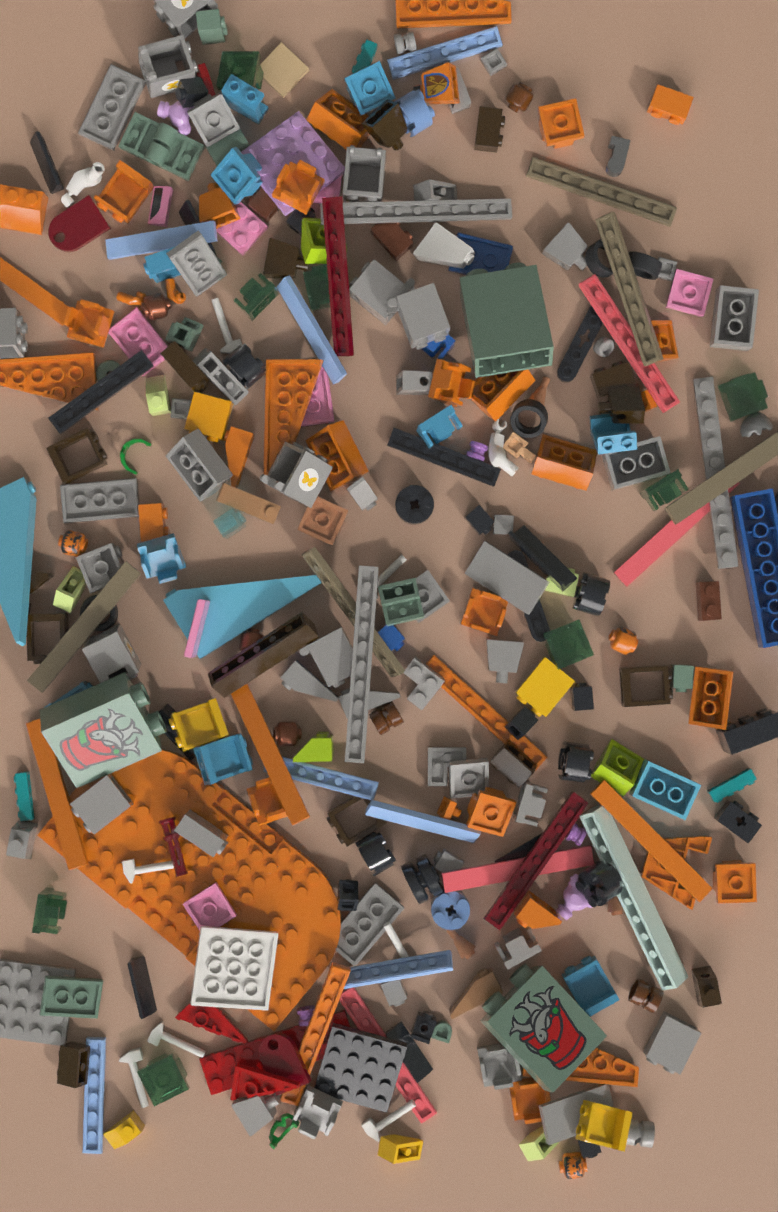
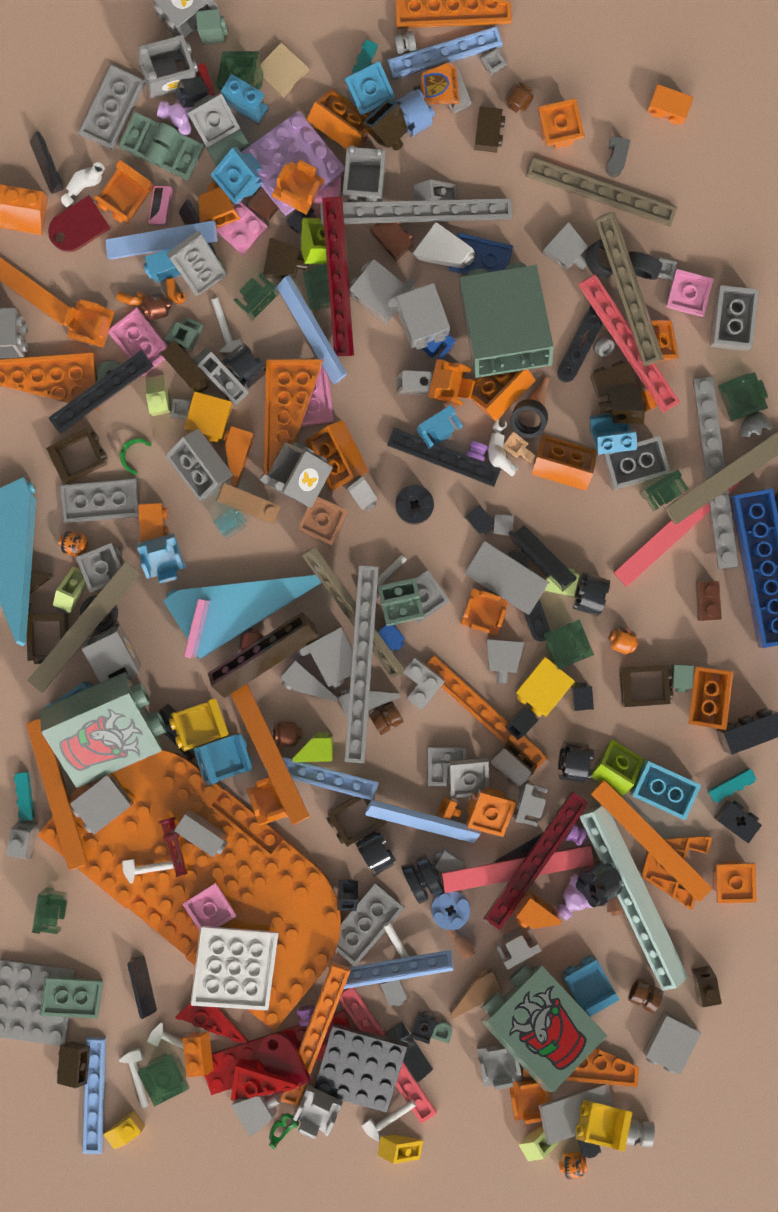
(197, 1054): none -> orange brick

